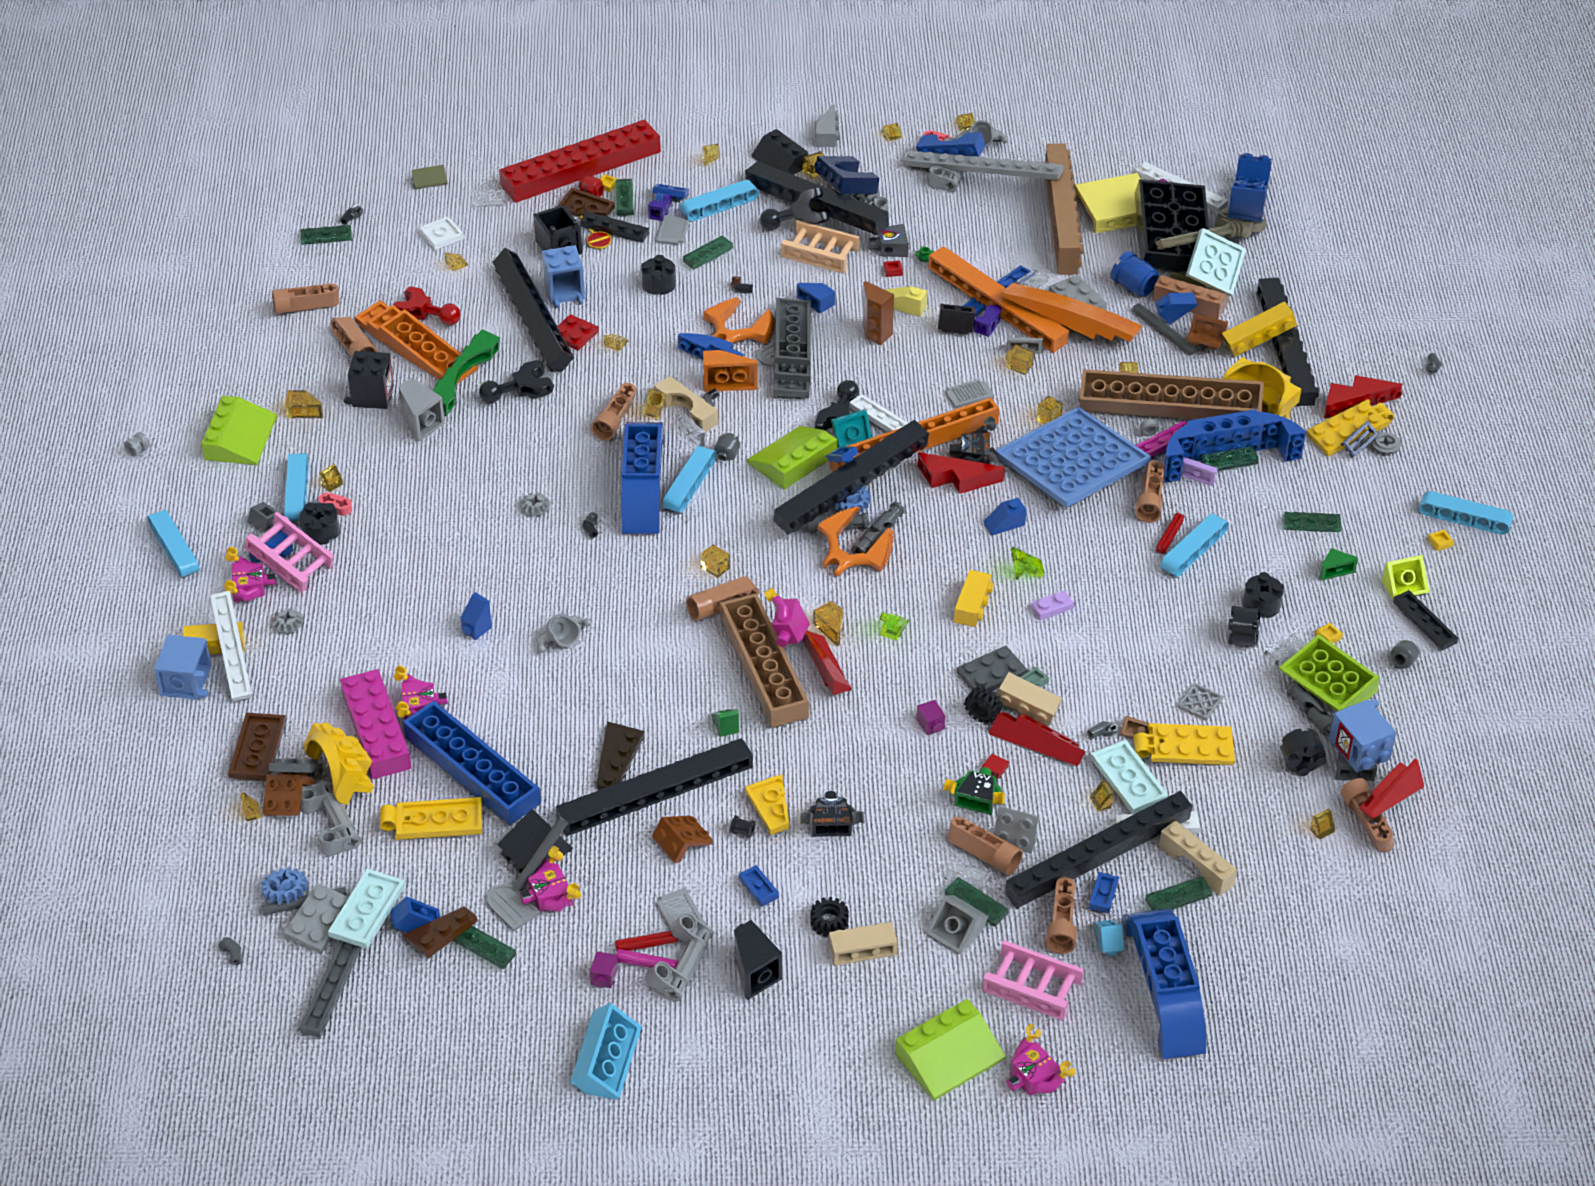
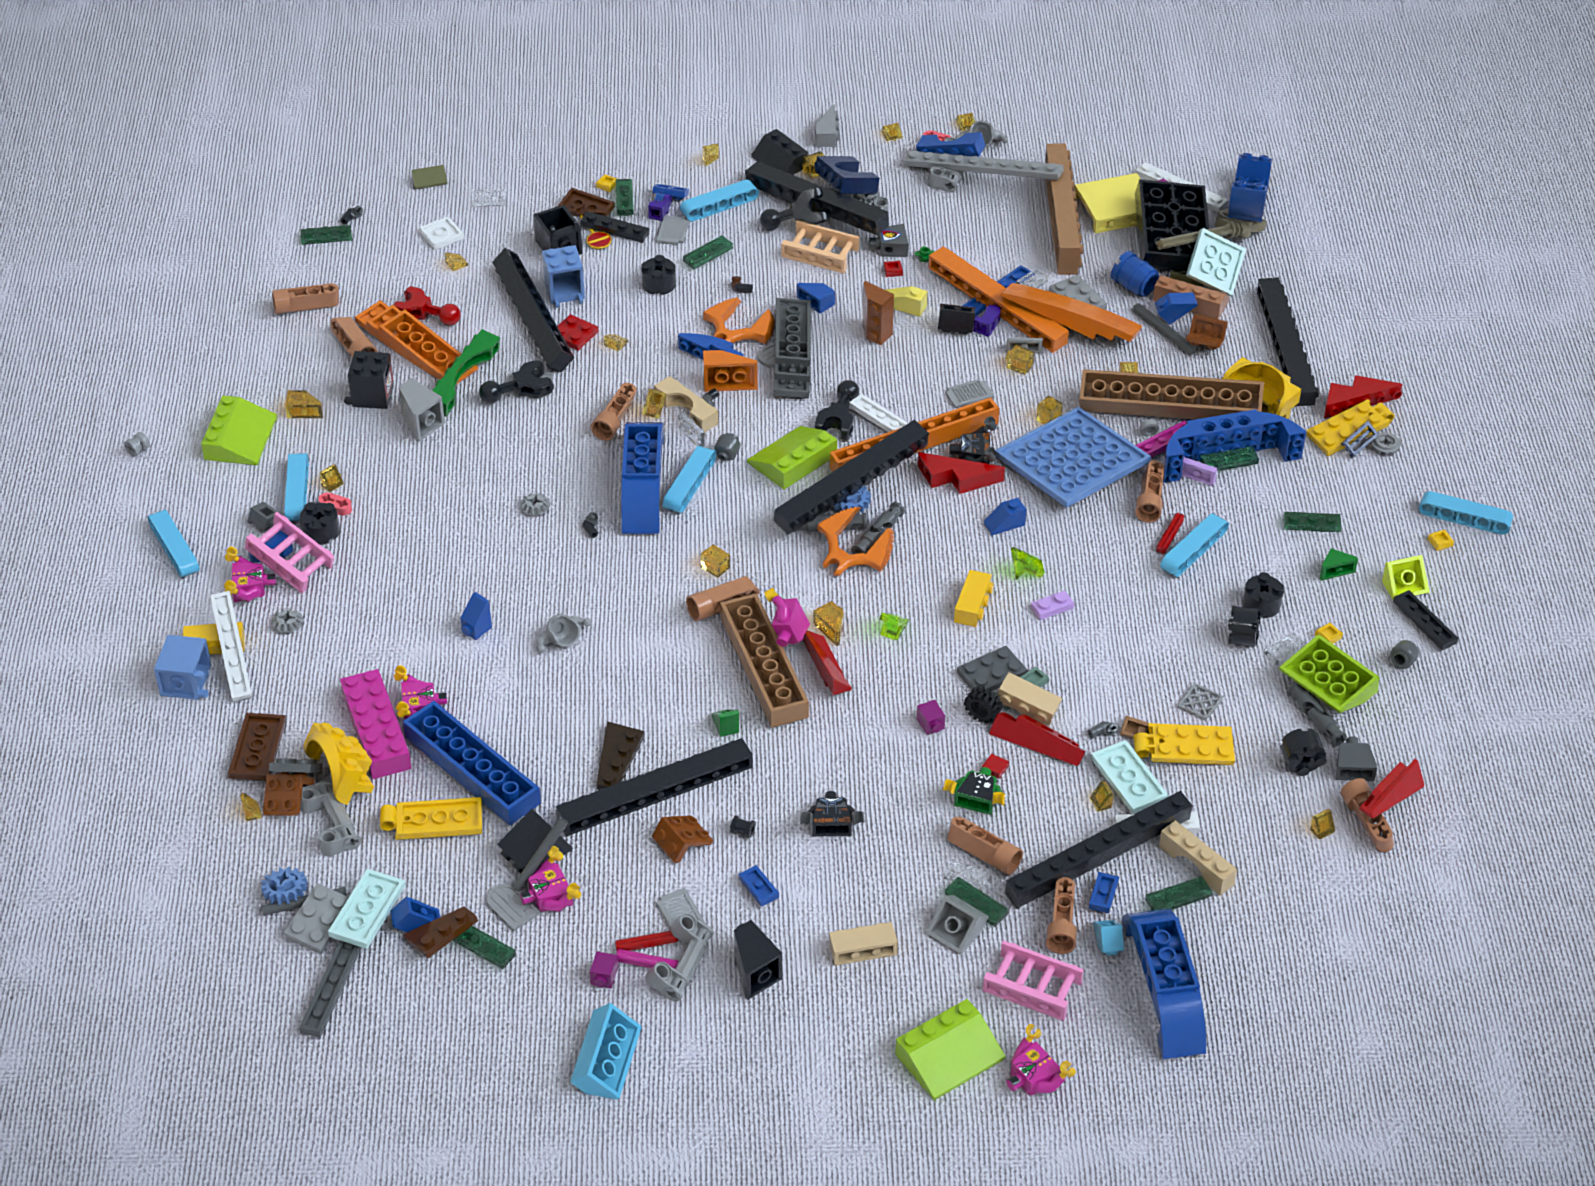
(235, 949): dark grey arm -> none
(579, 160): red brick -> none
(592, 185): red head -> none
(770, 803): yellow wing -> none
(829, 907): black tyre -> none
(842, 454): blue plate -> none
(851, 428): teal plate -> none
(1016, 828): light grey hinge -> none
(1259, 329): yellow brick -> none
(1362, 735): medium blue container -> none
(1435, 363): dark grey arm -> none

